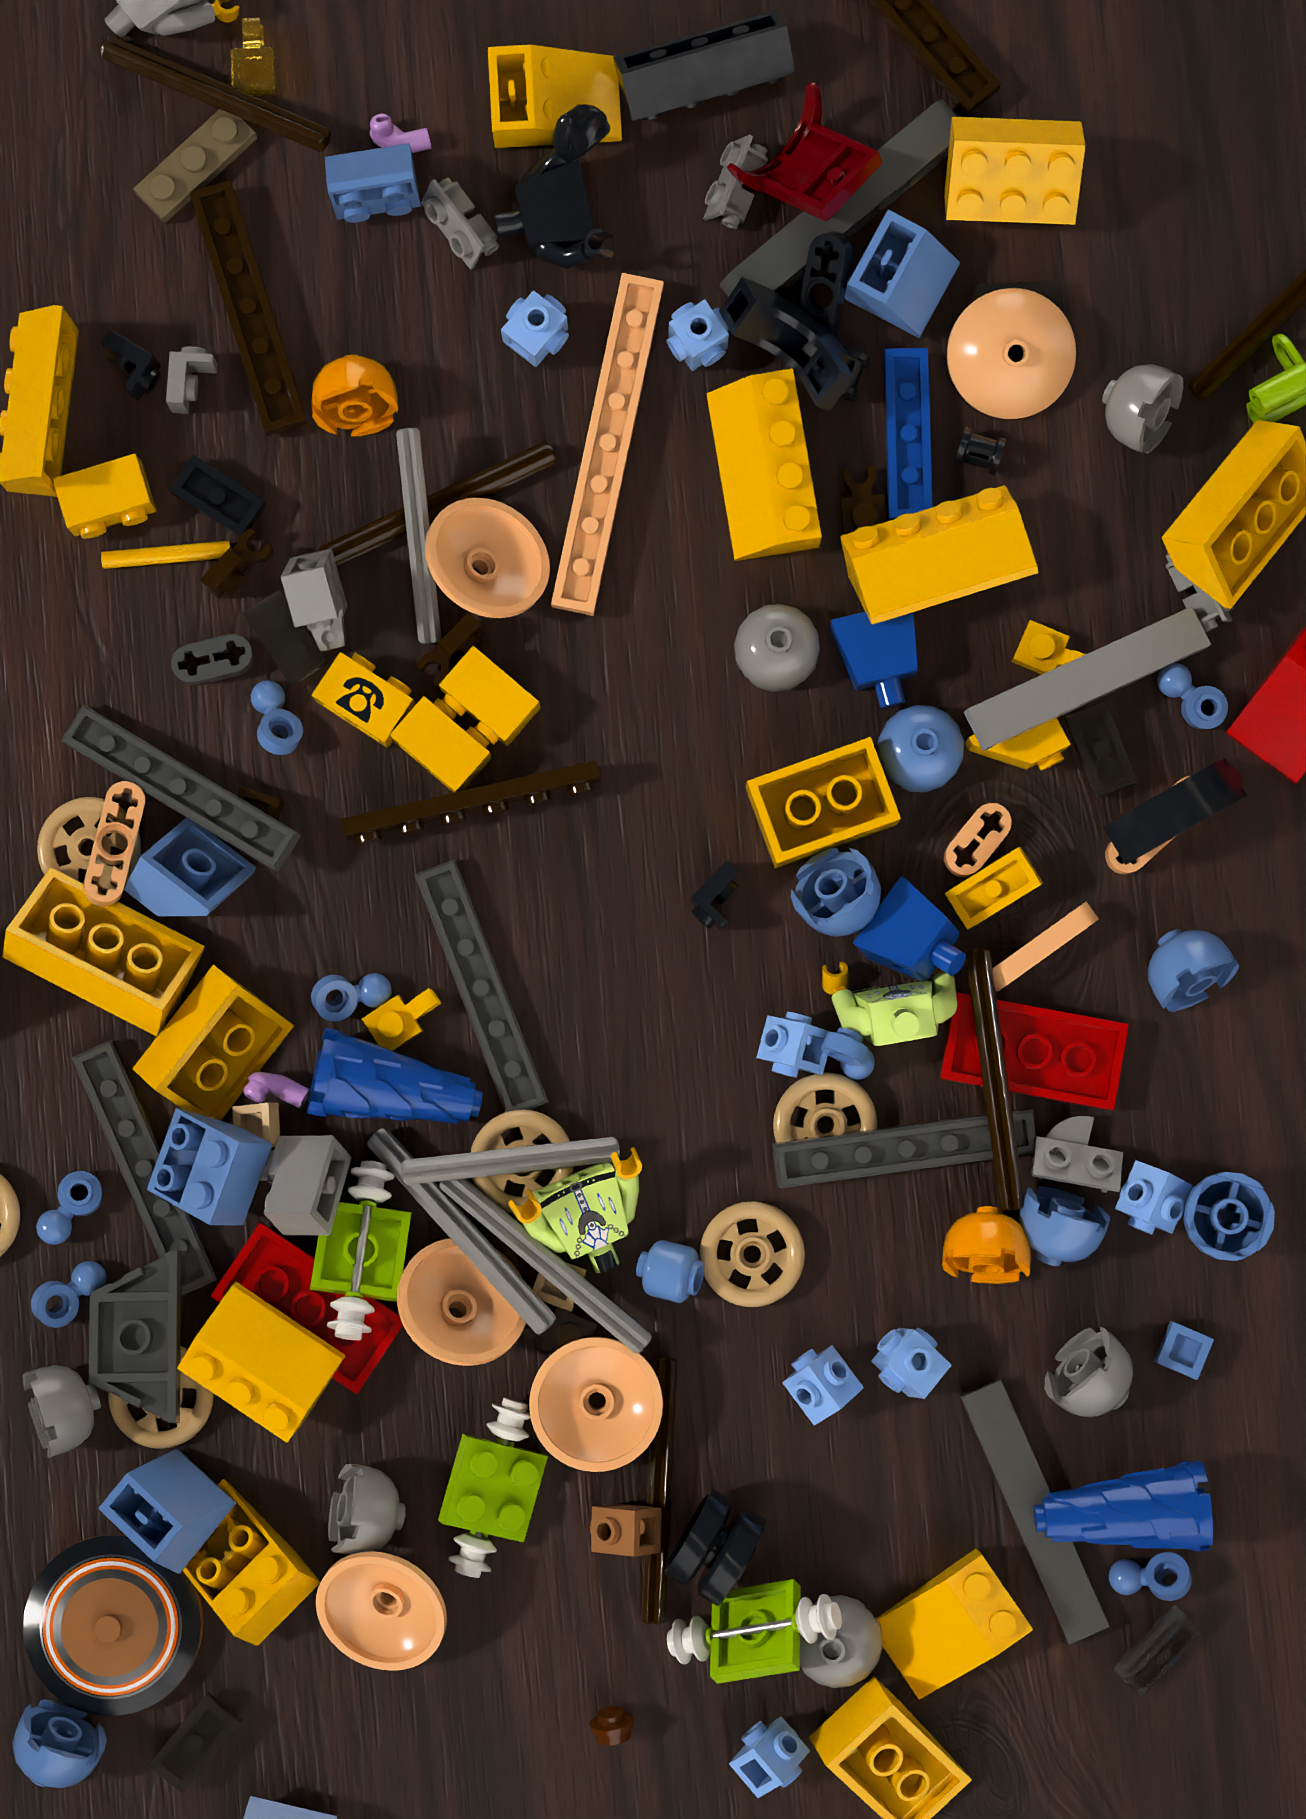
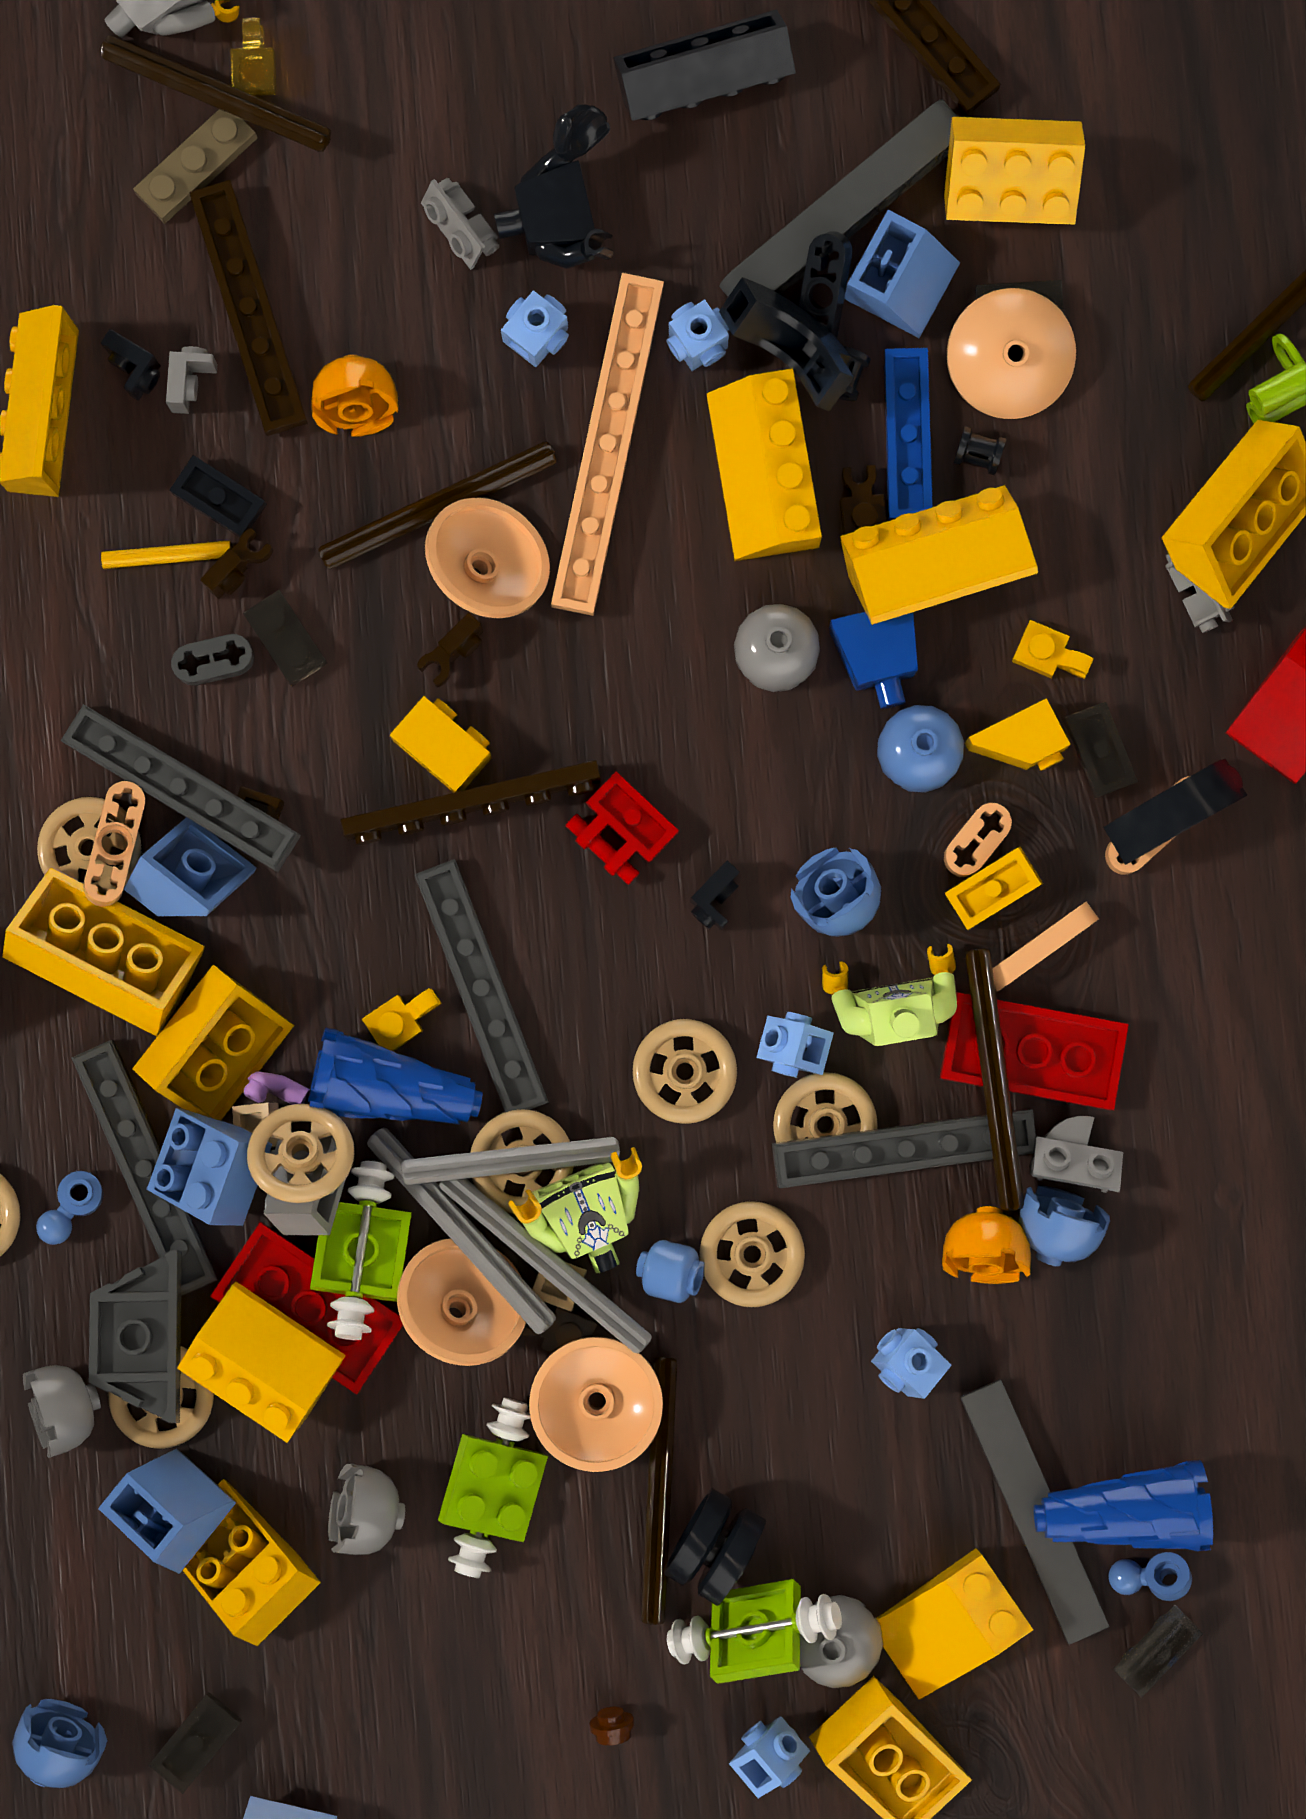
(84, 1279): medium blue plate -> none
(105, 496): yellow brick -> none
(111, 1627): dish -> none
(268, 699): medium blue plate -> none
(279, 1126): none -> tan plate
(316, 597): light grey hinge -> none
(364, 698): yellow brick -> none
(371, 991): medium blue plate -> none
(372, 183): medium blue slope -> none
(377, 1626): light nougat dish -> none
(387, 134): lavender arm -> none
(417, 527): light grey axle -> none
(488, 697): yellow brick -> none
(540, 84): yellow slope -> none
(626, 1529): medium nougat brick -> none
(631, 818): none -> red plate
(704, 1040): none -> tan plate
(726, 196): light grey hinge -> none
(816, 166): dark red piece -> none
(822, 802): yellow brick -> none
(822, 1383): light blue brick -> none
(854, 1057): medium blue plate -> none
(910, 935): blue torso -> none
(1087, 678): light grey tile -> none
(1092, 1374): light grey cylinder -> none
(1140, 405): light grey cylinder -> none
(1153, 1198): light blue brick -> none
(1177, 682): medium blue plate -> none
(1183, 1350): medium blue plate -> none
(1188, 966): medium blue cylinder -> none
(1228, 1216): medium blue cylinder -> none

